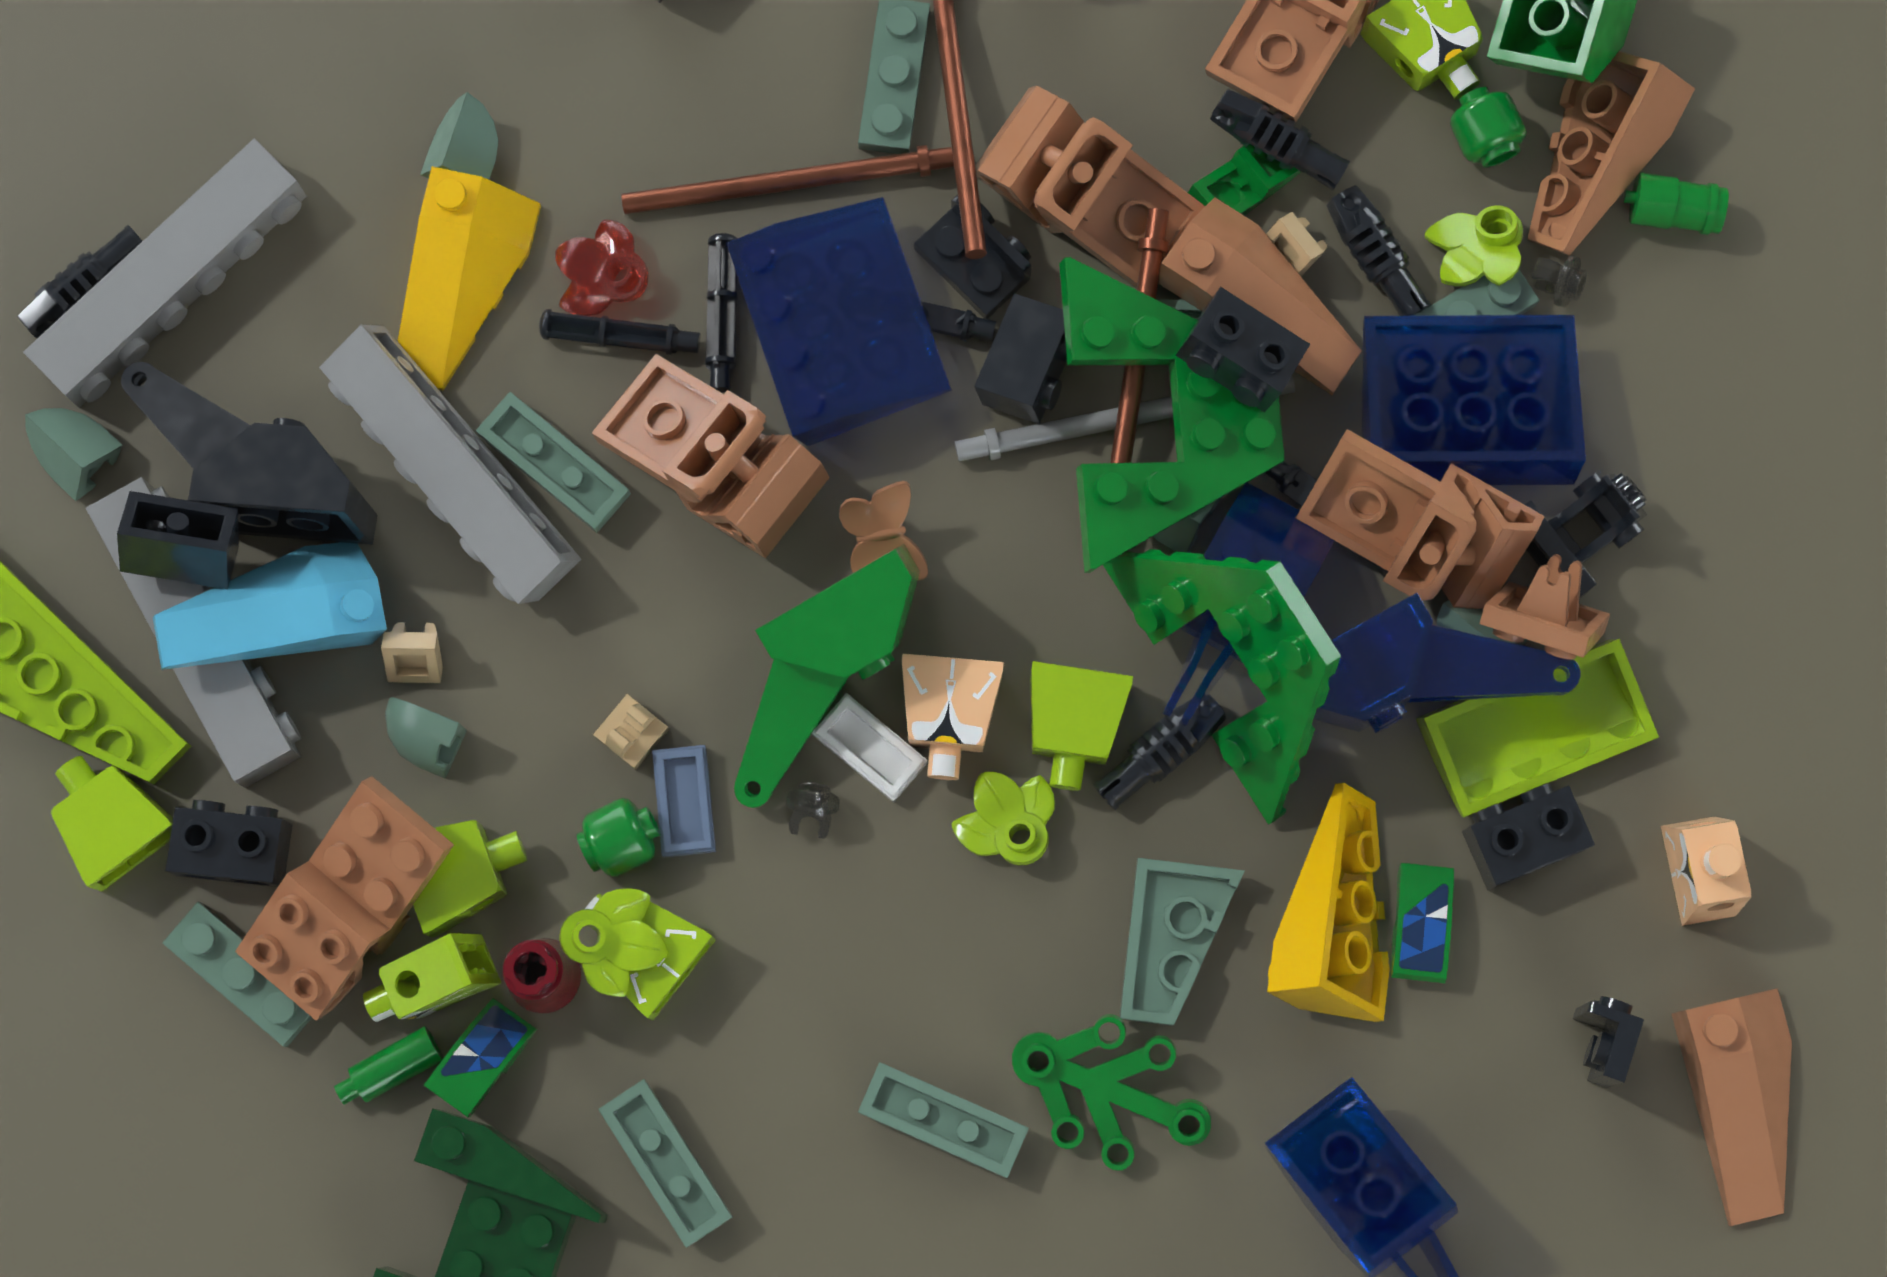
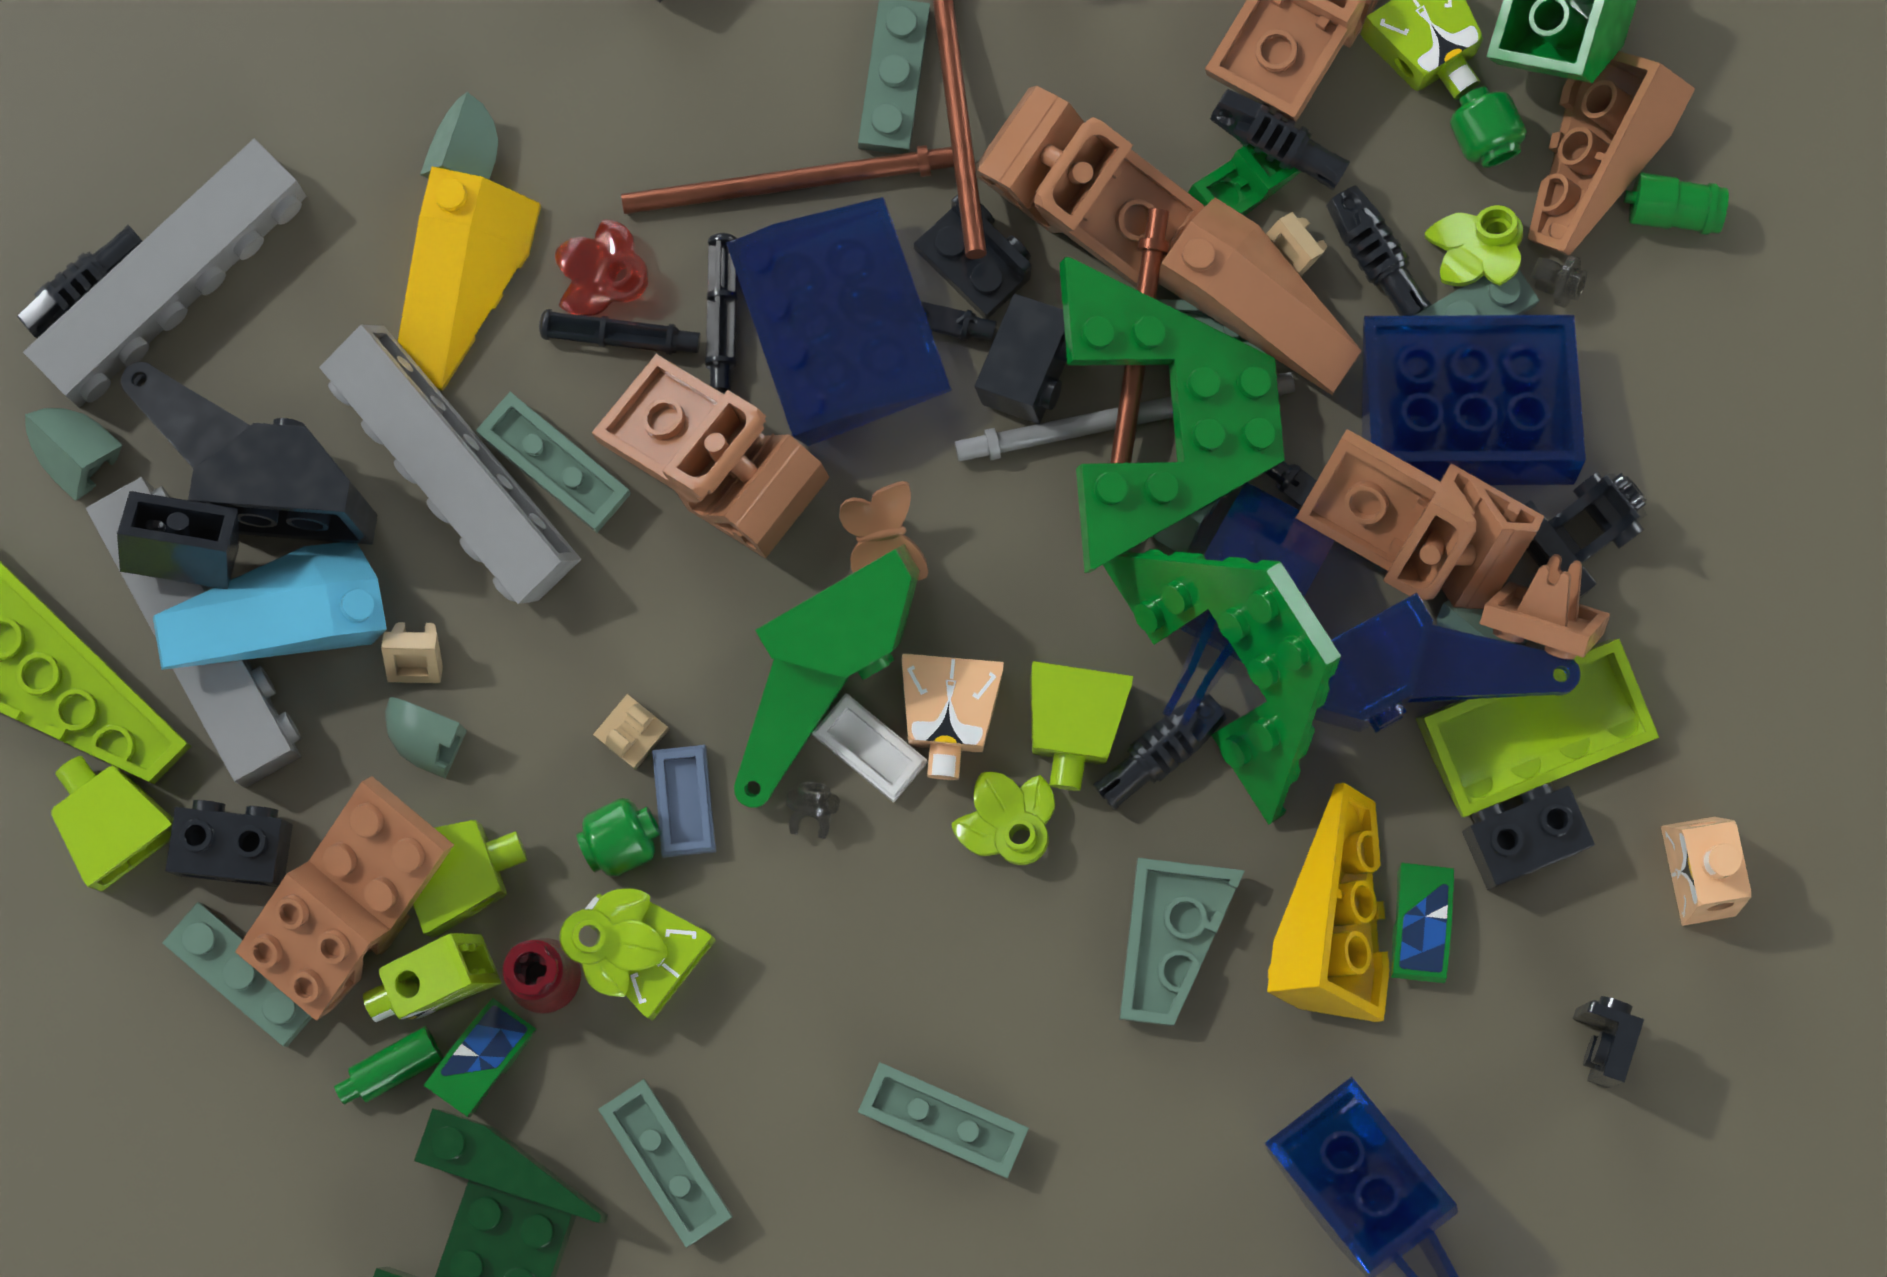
(1103, 1085): green plant -> none
(1242, 350): black brick -> none
(1741, 1087): nougat wedge -> none

